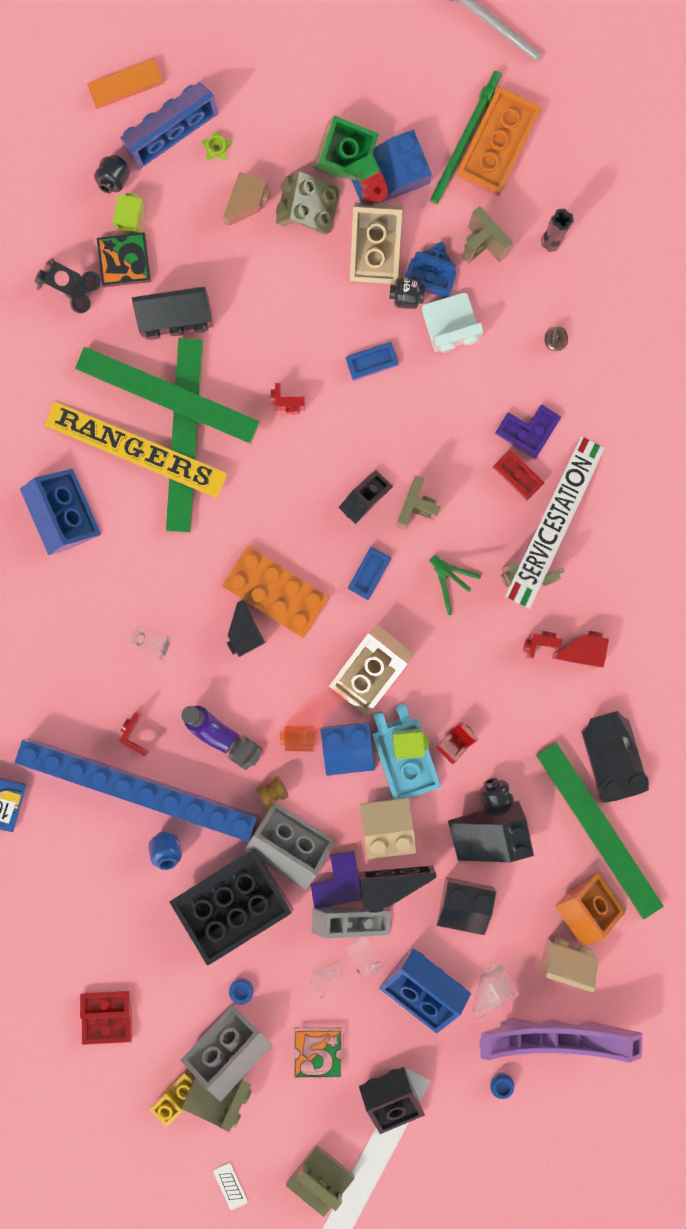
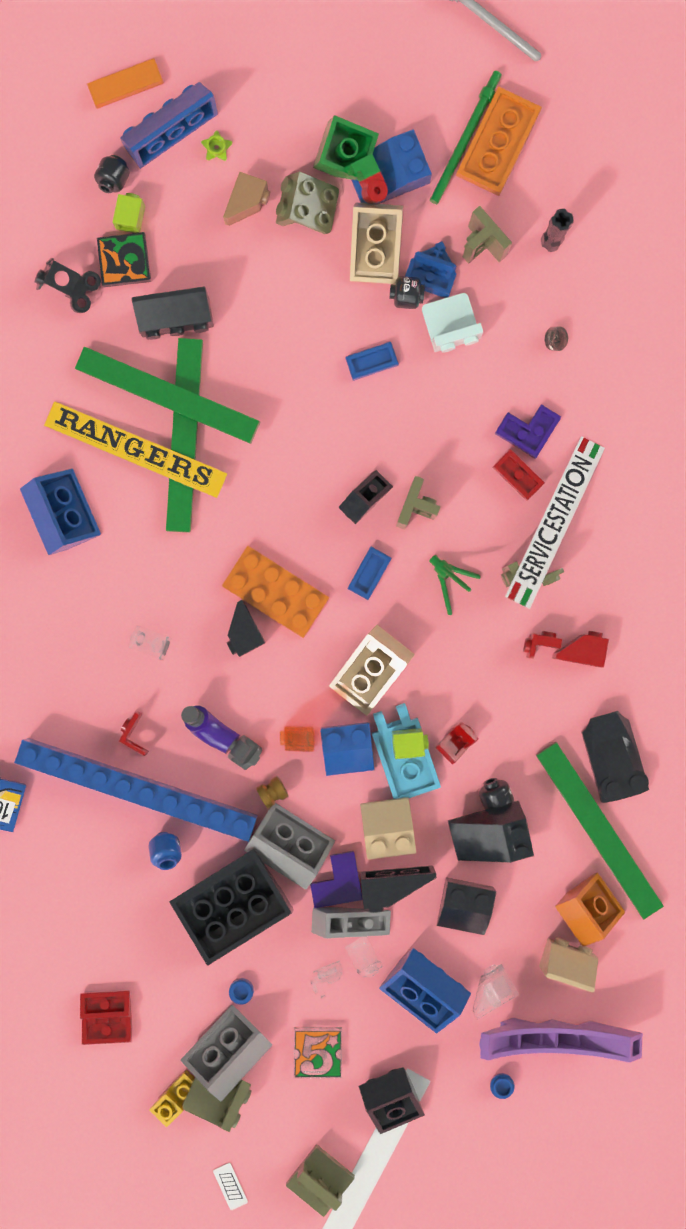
(291, 405): red bracket -> none

